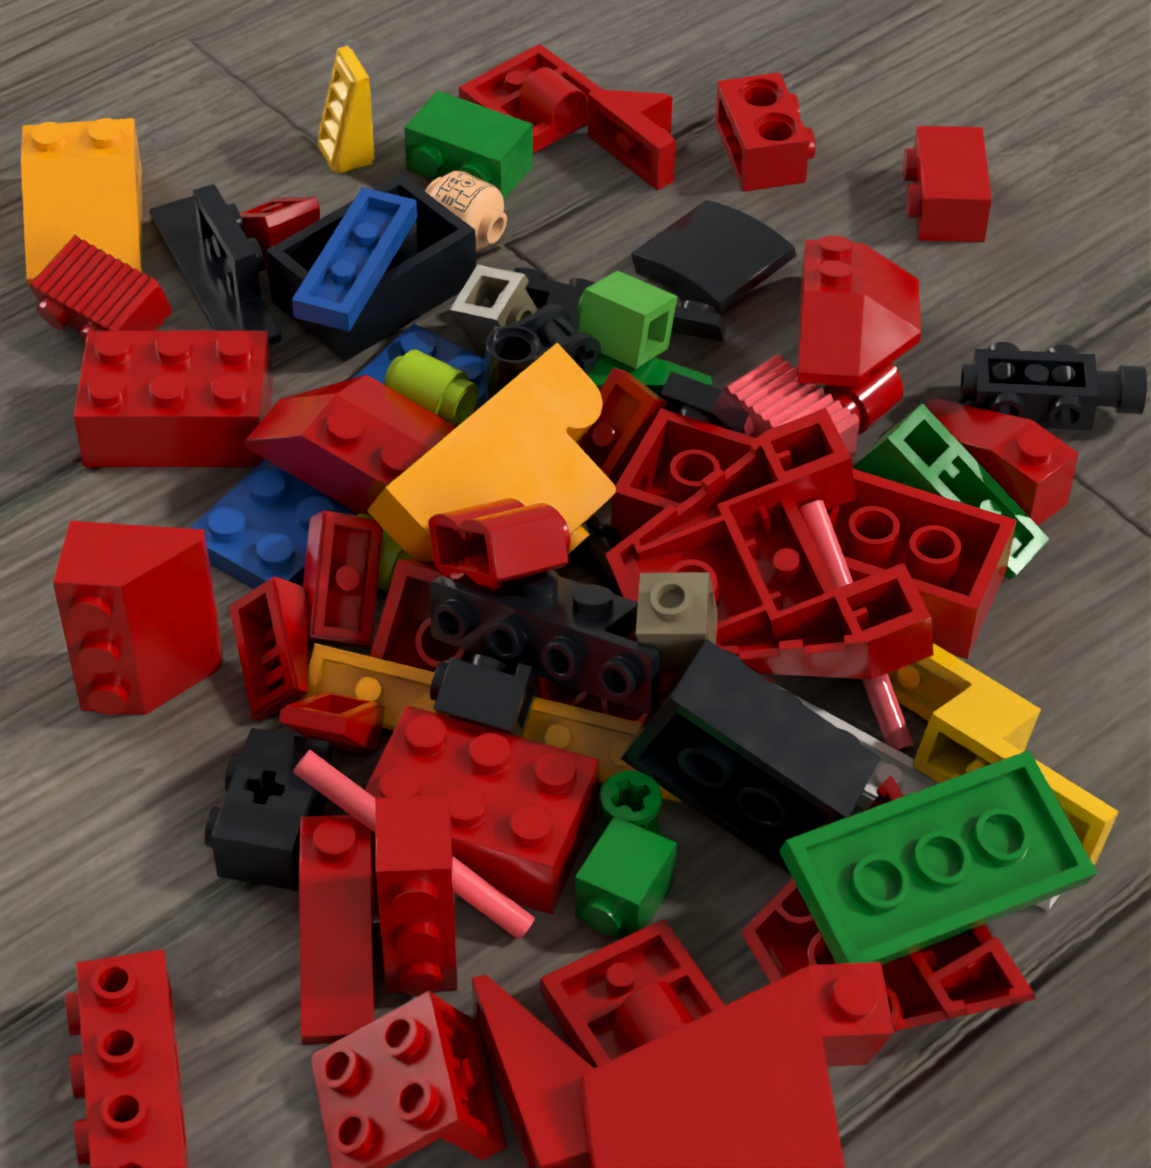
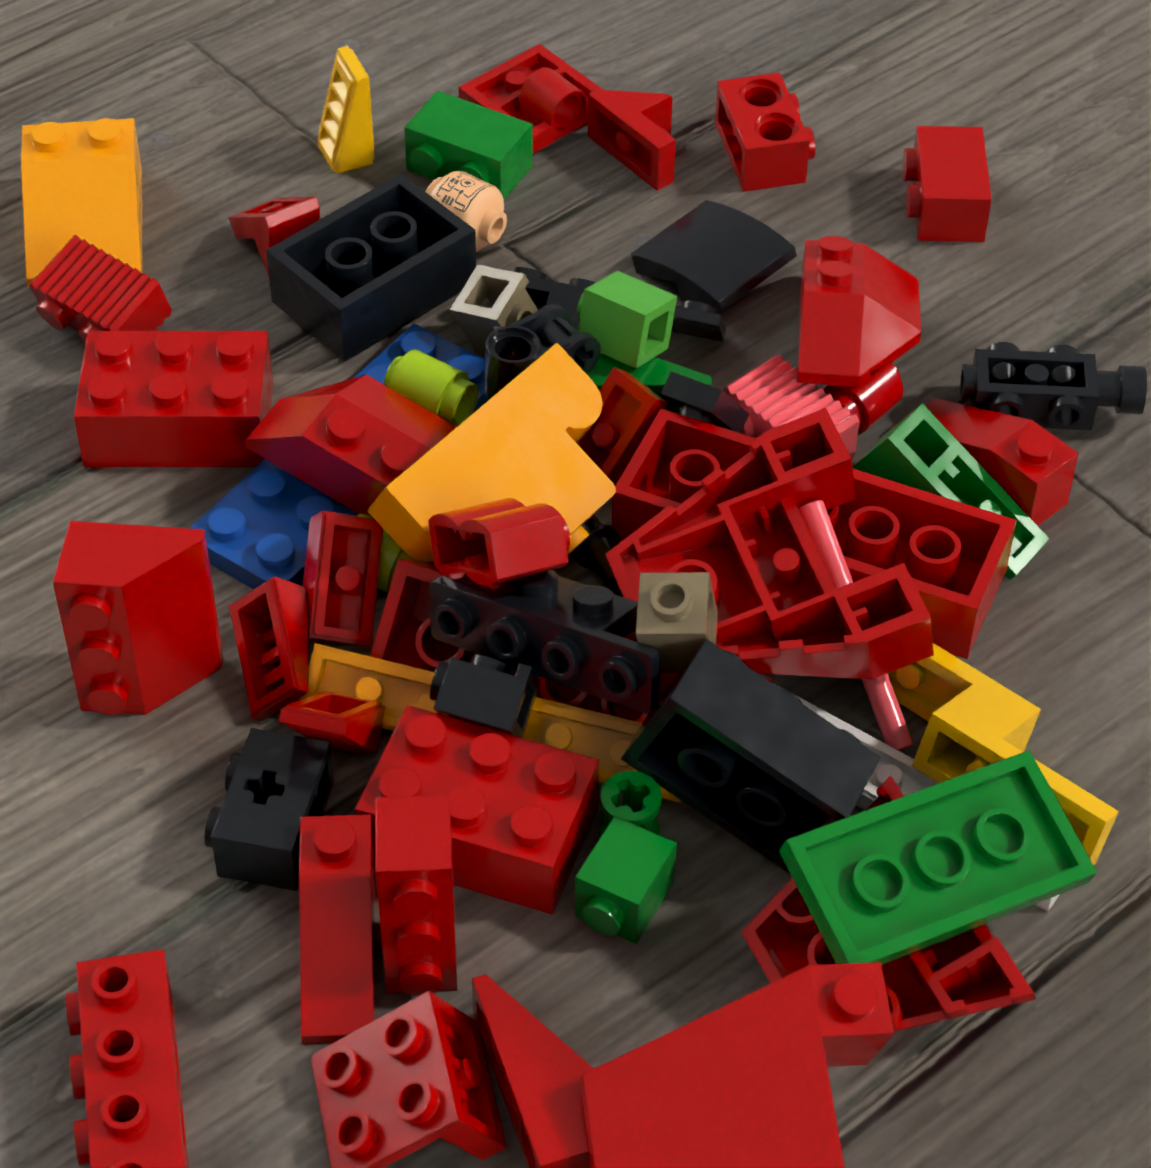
(216, 260): black bracket -> none
(354, 259): blue plate -> none
(362, 807): coral bar -> none
(628, 994): red plate -> none

